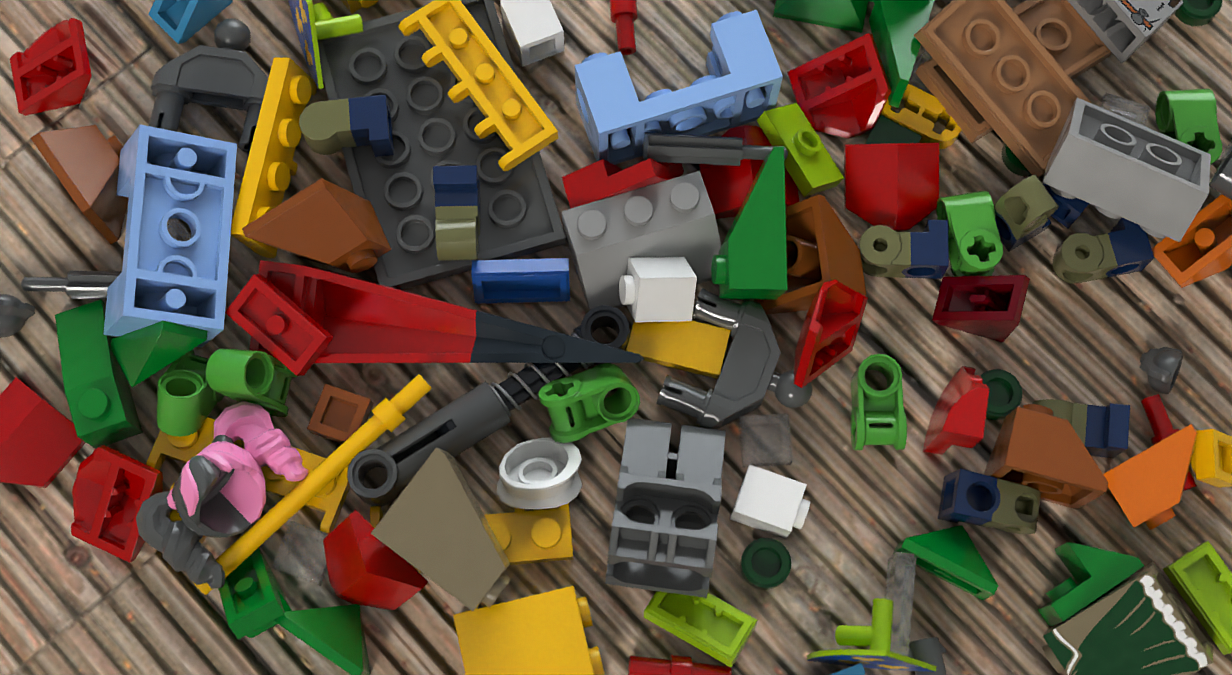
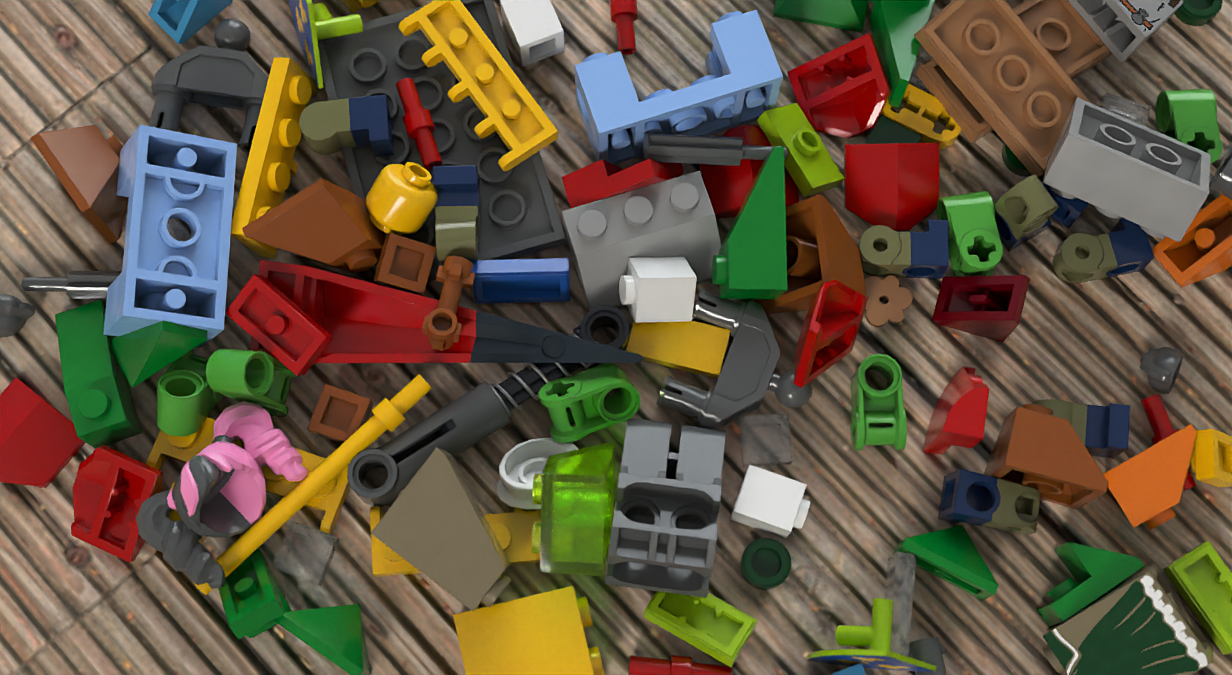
(52, 69): red slope -> none
(366, 569): red slope -> none
(401, 198): none -> yellow head
(404, 263): none -> dark orange plate
(418, 123): none -> red bar
(442, 324): none -> dark orange bar
(575, 510): none -> clear neon green slope
(896, 300): none -> medium nougat plant
(1004, 393): dark green tile -> none

